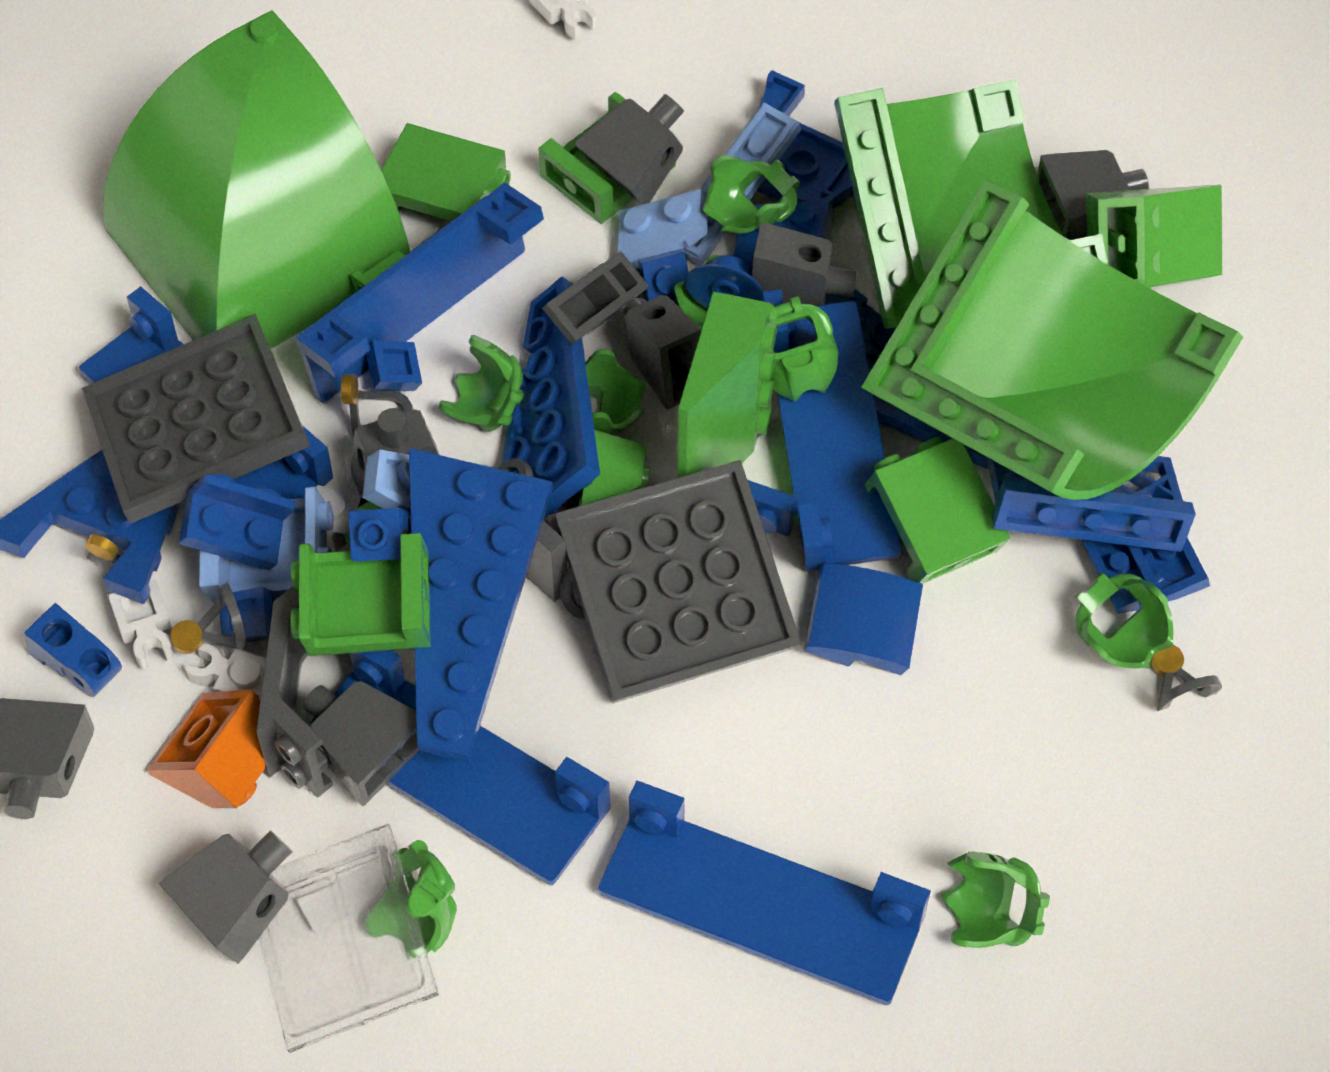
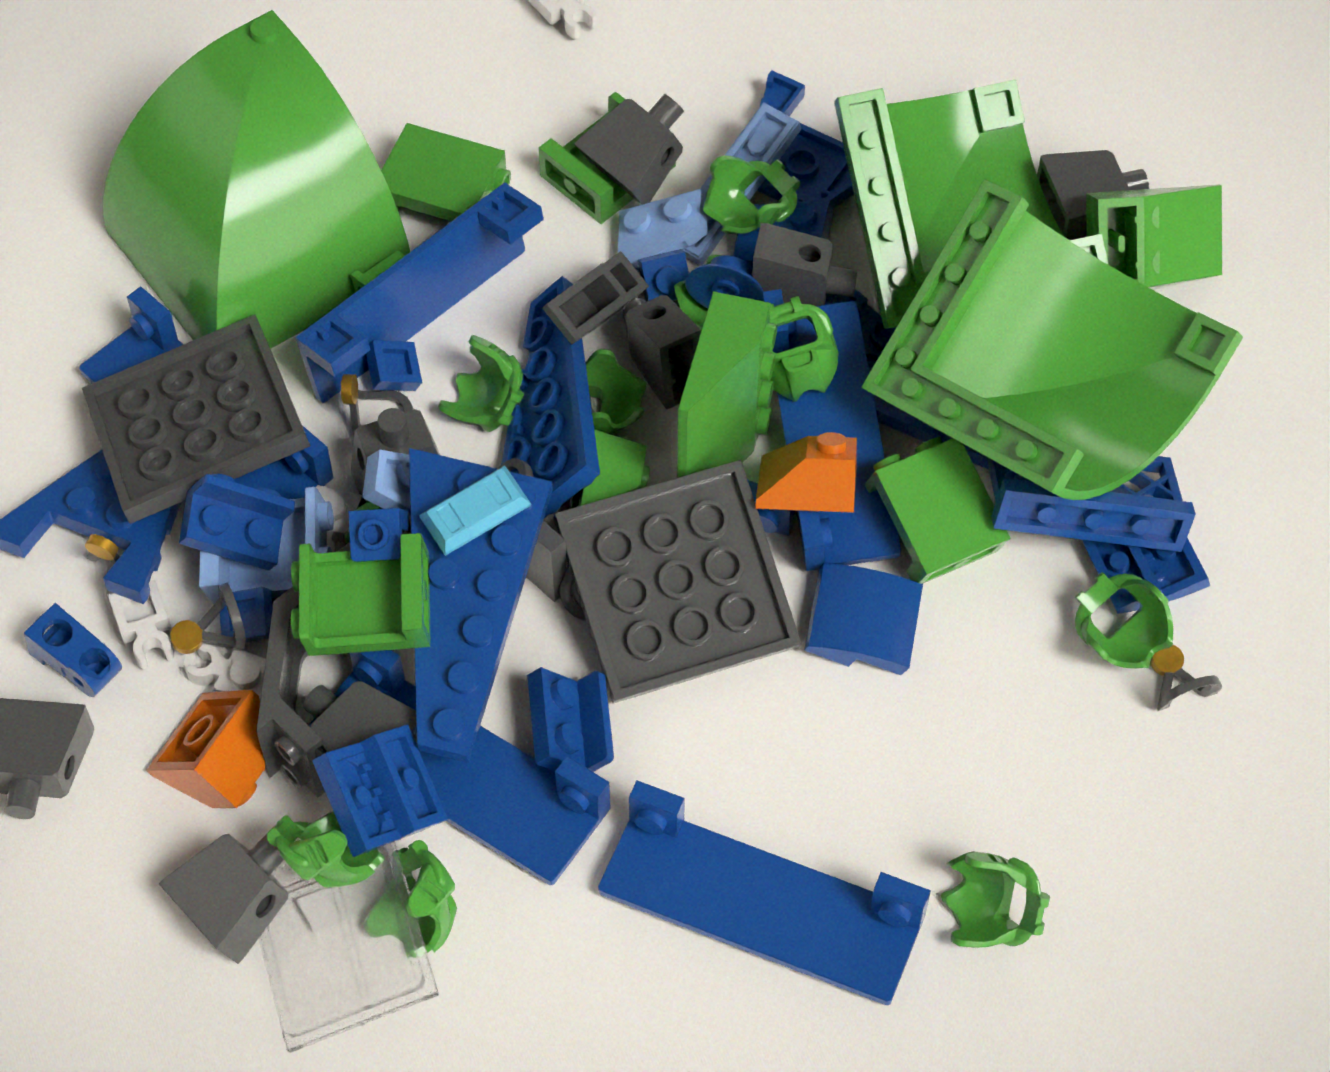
(322, 852): none -> bright green helmet
(380, 790): none -> blue slope
(474, 510): none -> medium azure tile
(570, 719): none -> blue bracket
(810, 475): none -> orange slope

